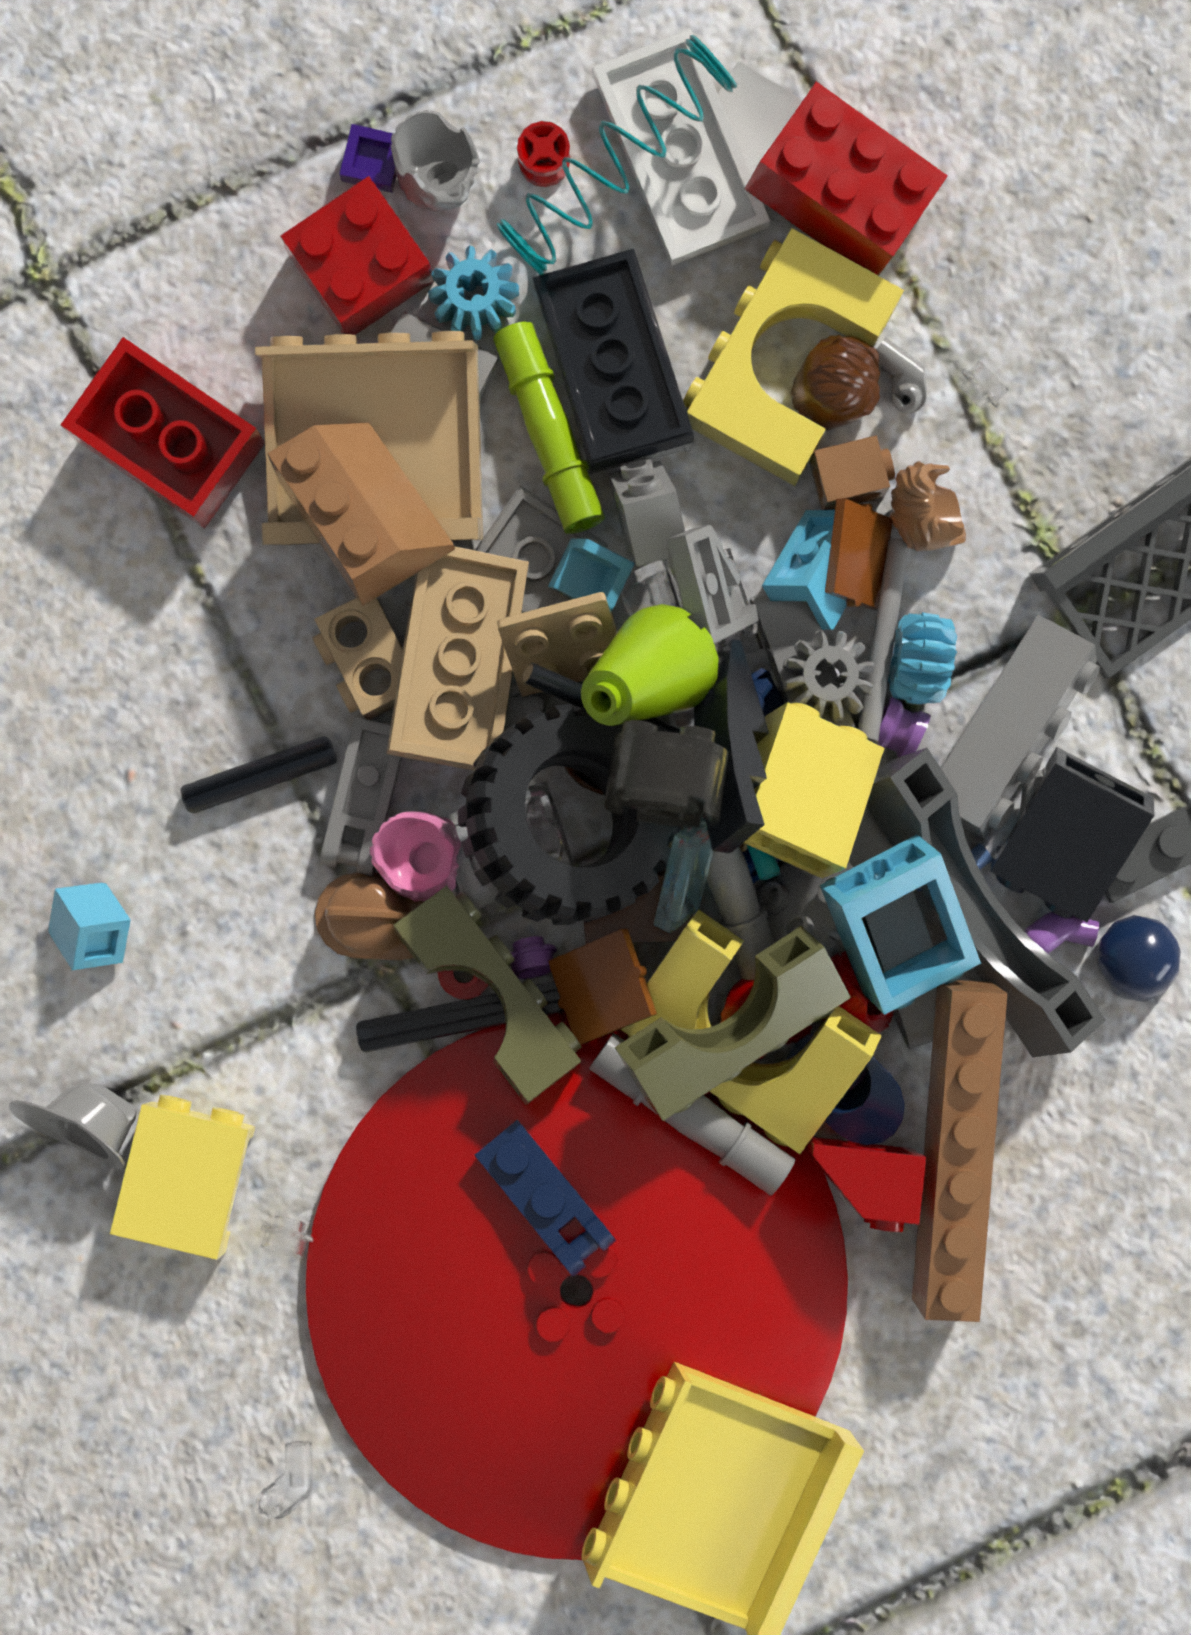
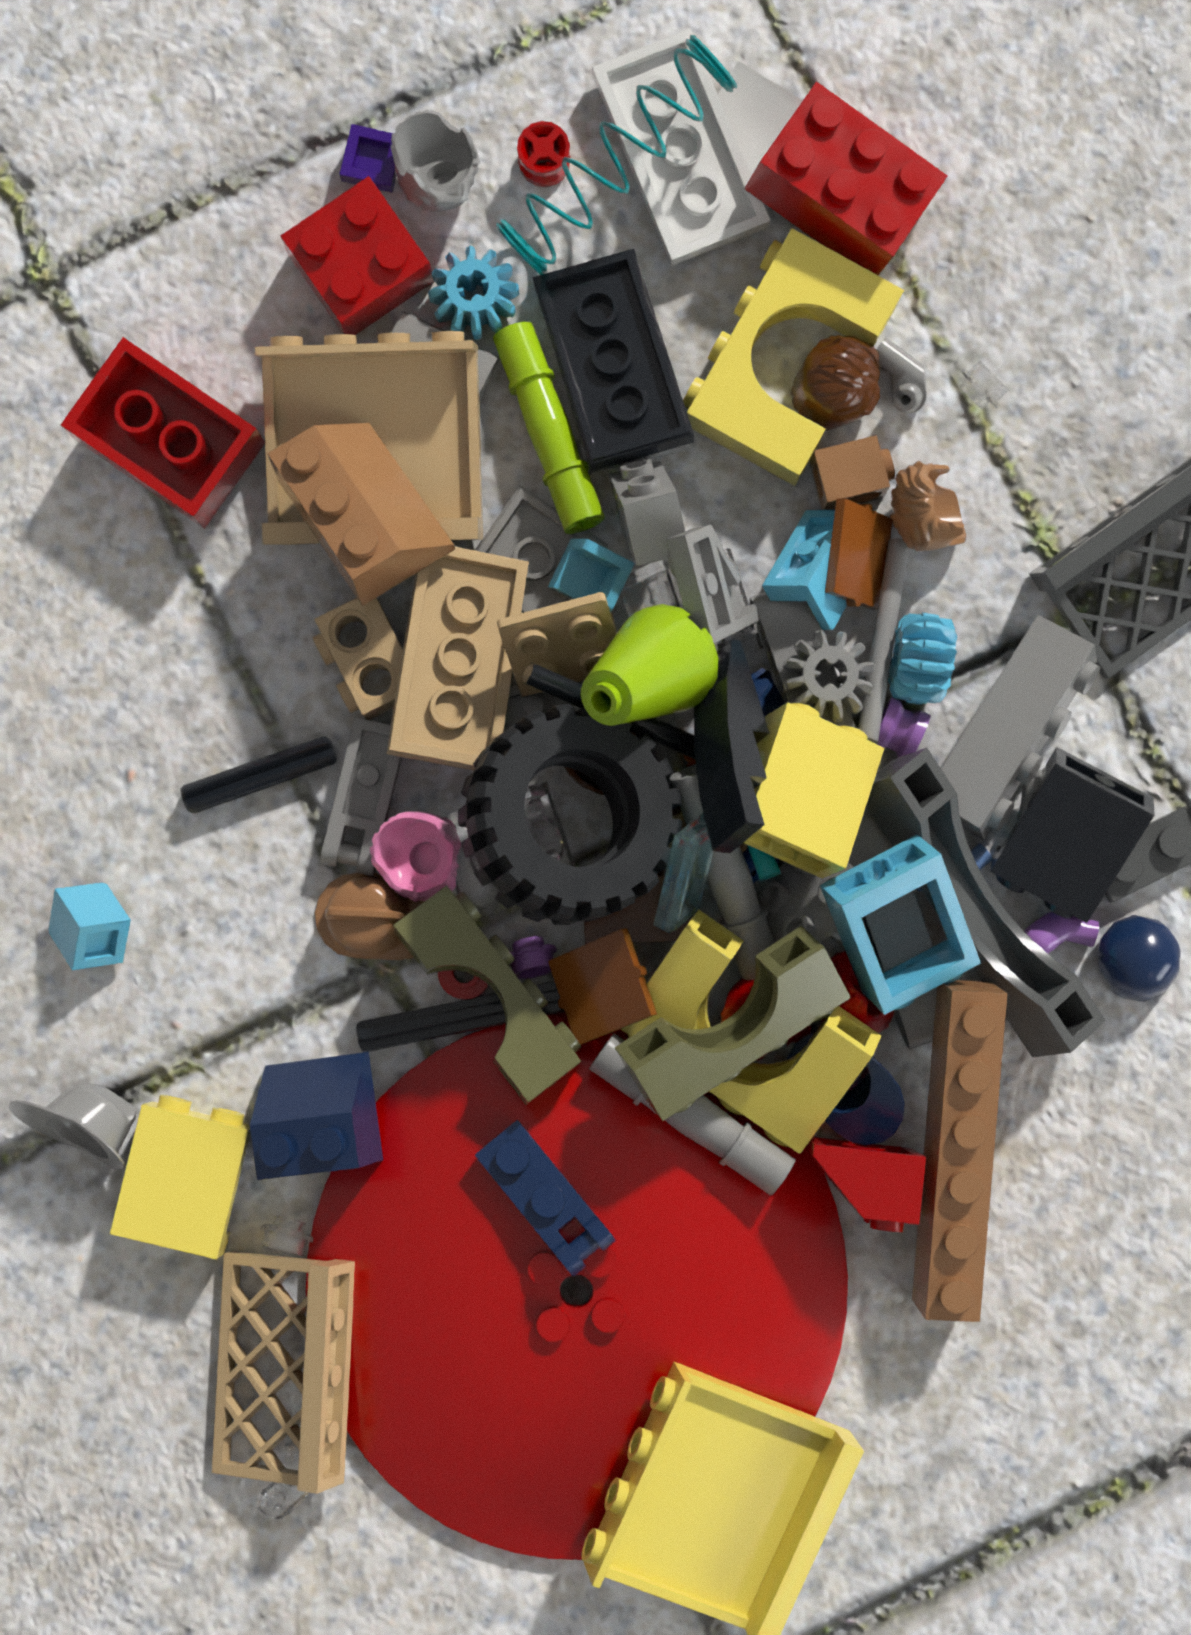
(315, 1117): none -> dark blue slope
(322, 1382): none -> tan fence
(667, 775): clear smoke brick -> none

